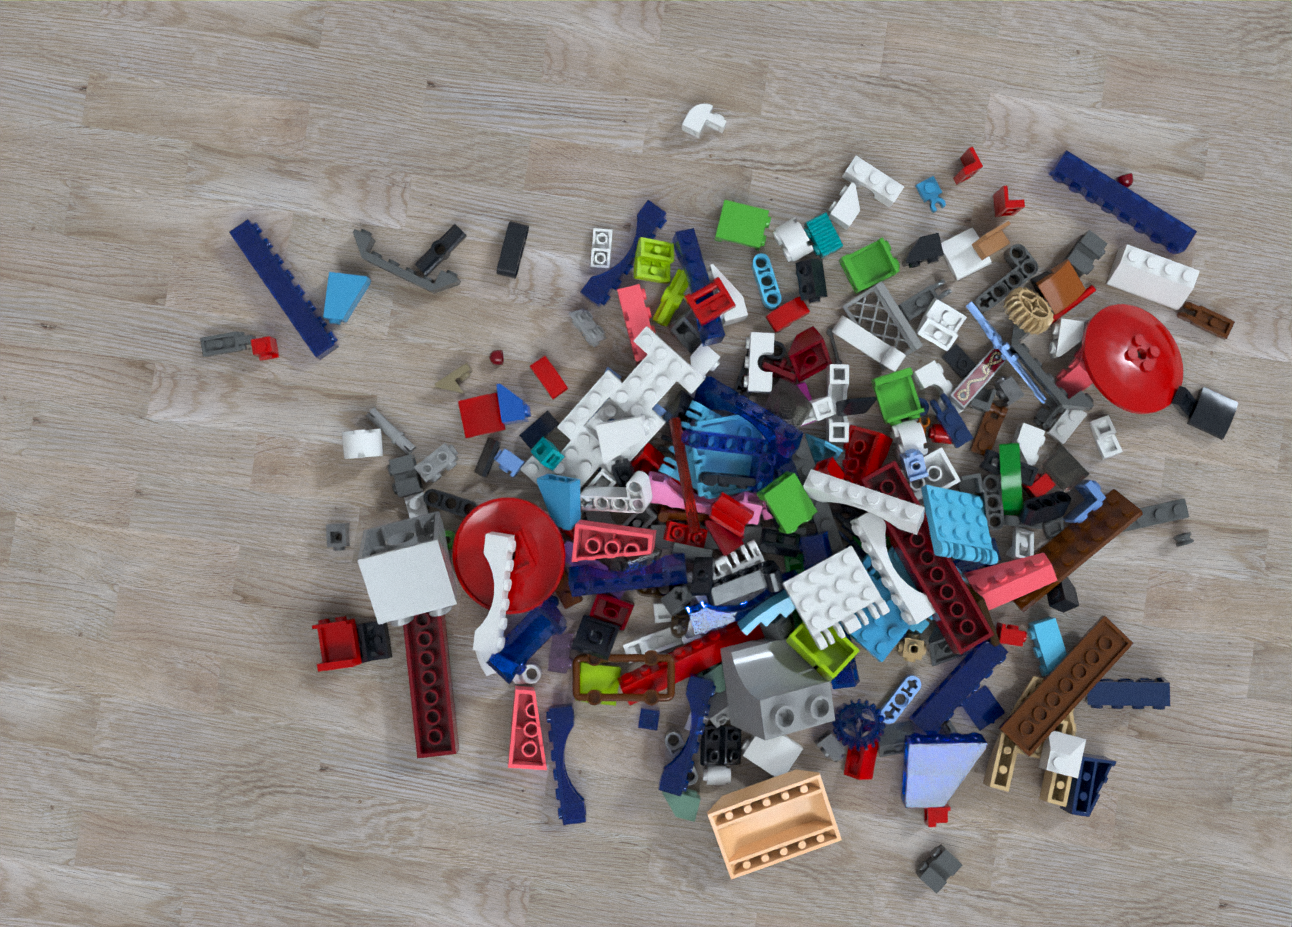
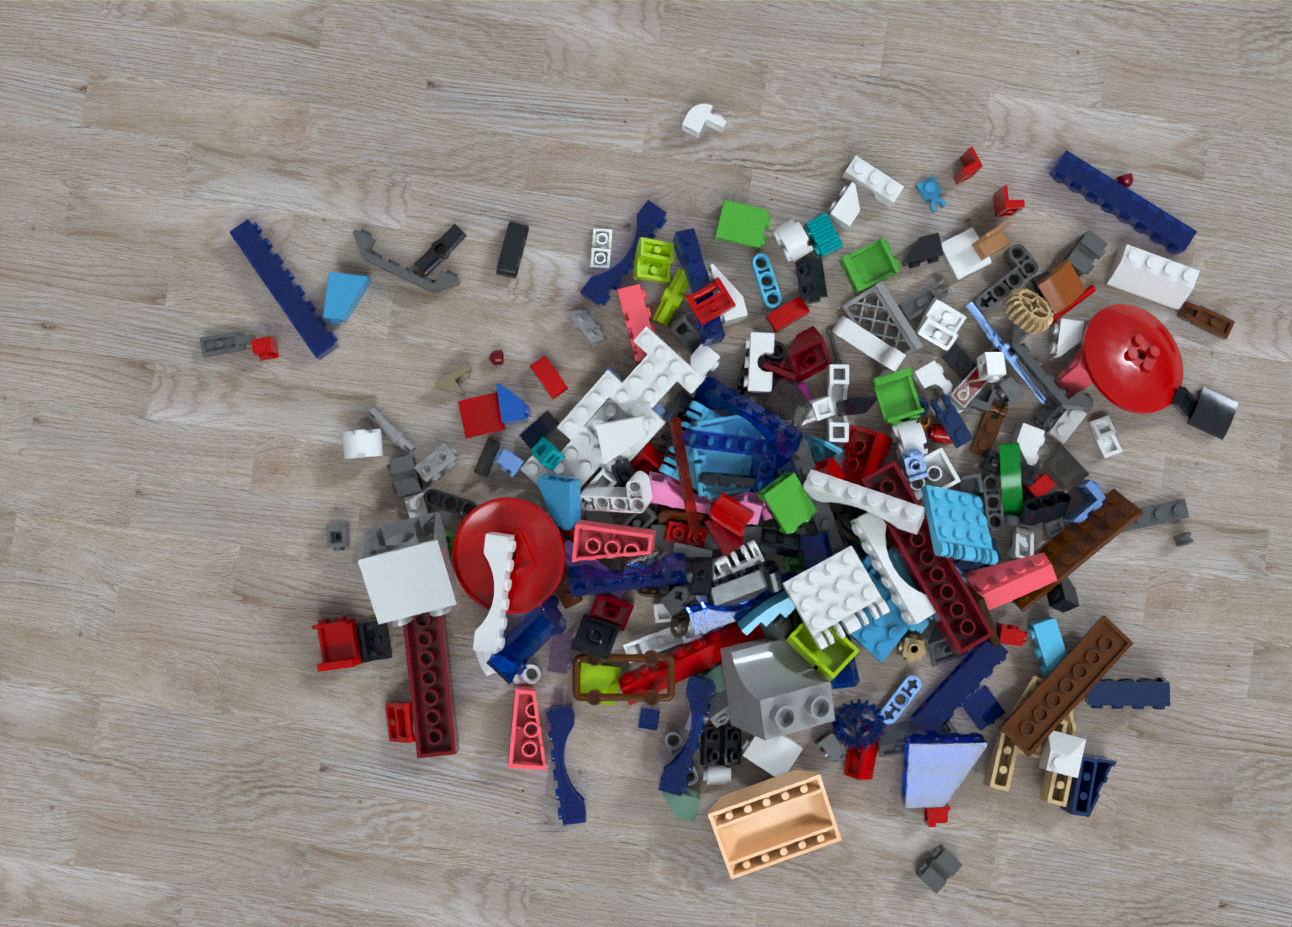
(399, 722): none -> red plate
(991, 366): none -> white brick

